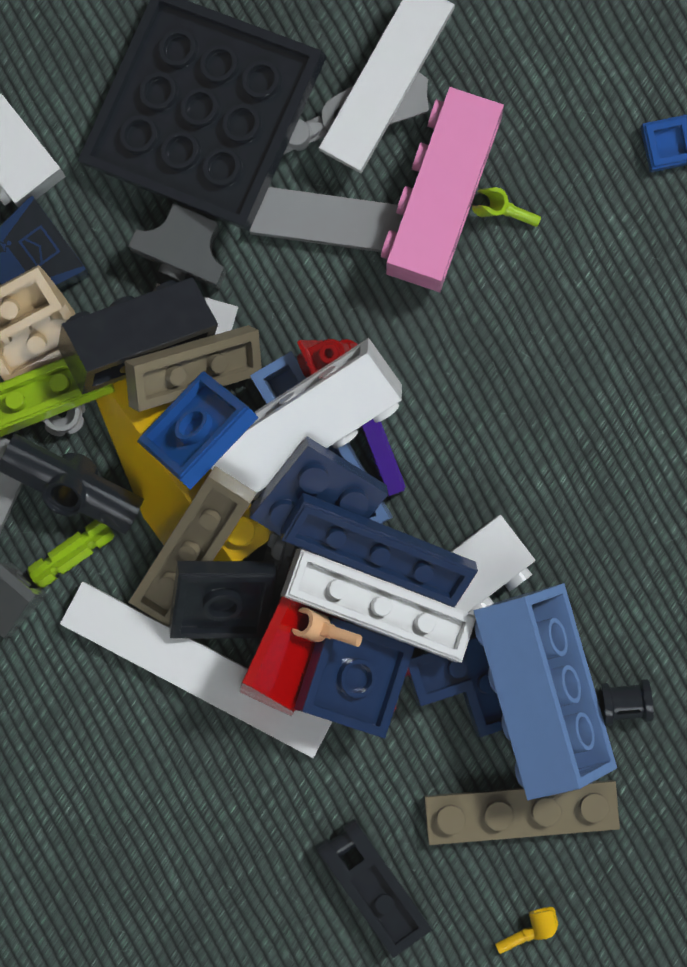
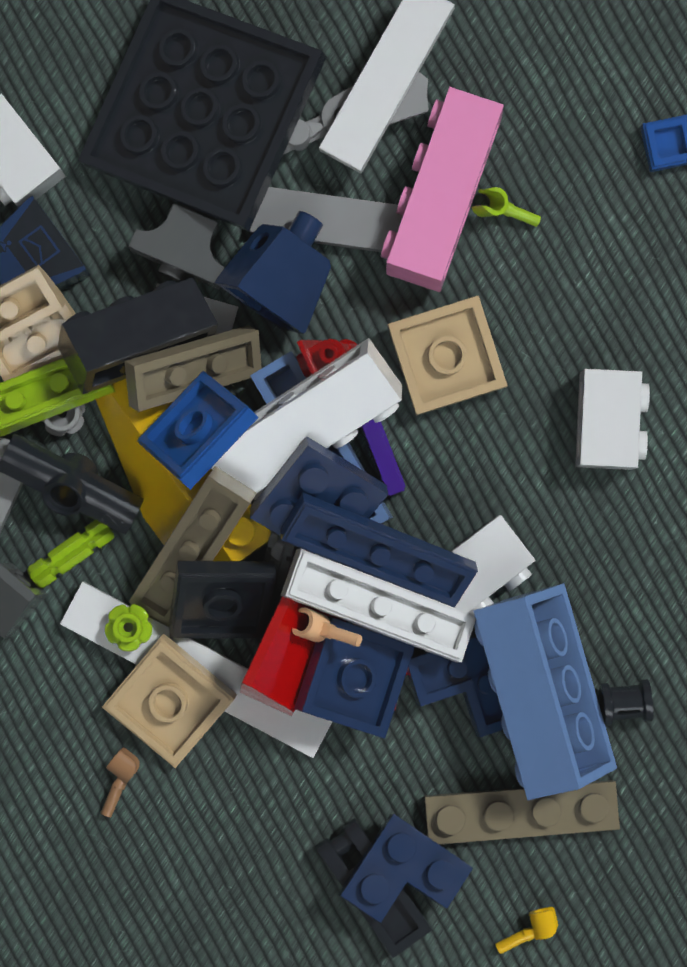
(123, 766): none -> medium nougat hand
(141, 627): none -> lime plate
(169, 700): none -> tan tile
(280, 273): none -> dark blue torso
(401, 857): none -> dark blue plate
(447, 355): none -> tan plate
(610, 419): none -> white brick

